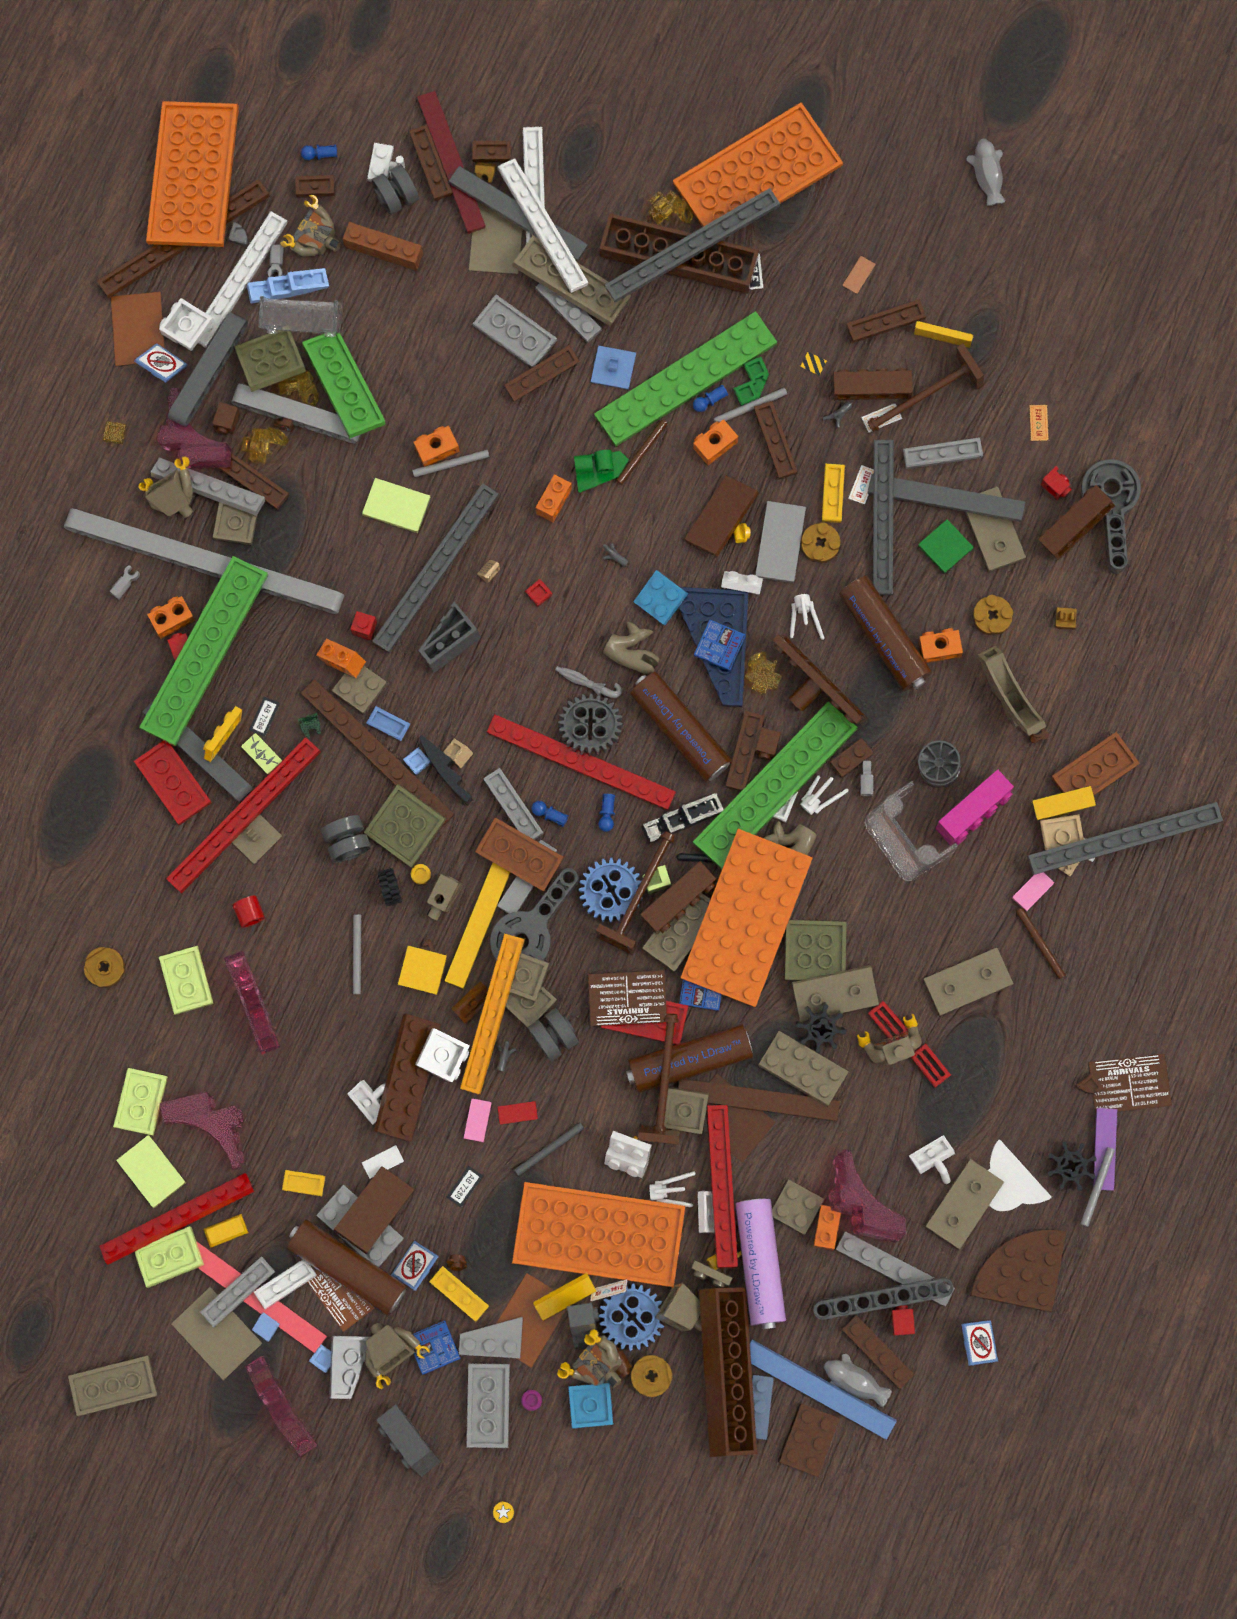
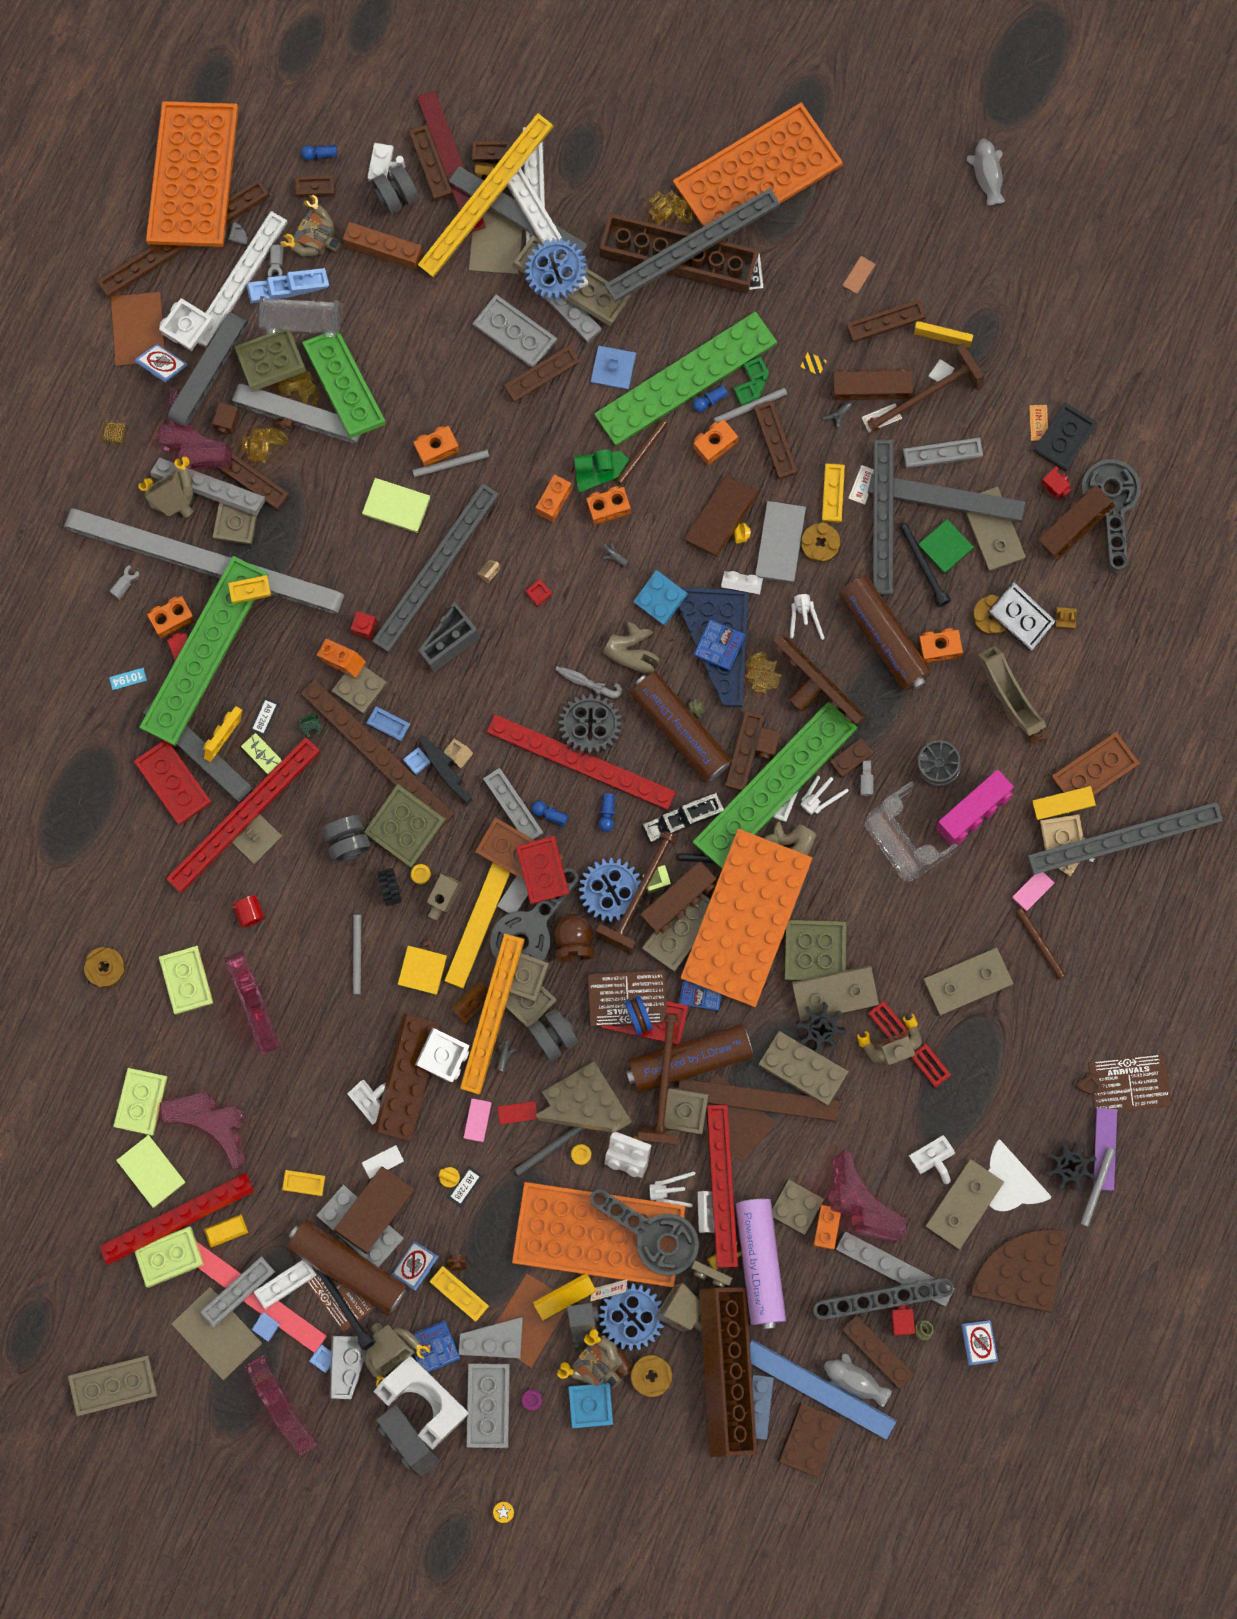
(127, 678): none -> medium azure sticker
(249, 589): none -> yellow plate
(365, 1339): none -> black piece
(414, 1378): none -> white arch
(449, 1177): none -> yellow plate
(485, 195): none -> yellow plate
(539, 275): none -> medium blue gear
(542, 870): none -> red tile
(573, 936): none -> reddish brown tile
(581, 1154): none -> yellow tile
(584, 1102): none -> dark tan wing
(610, 509): none -> orange brick
(638, 1015): none -> blue head
(650, 1234): none -> dark grey beam
(697, 707): none -> olive plate
(923, 1330): none -> olive plate
(941, 370): none -> white sticker
(941, 598): none -> black piece
(1021, 616): none -> tile
(1065, 436): none -> black tile

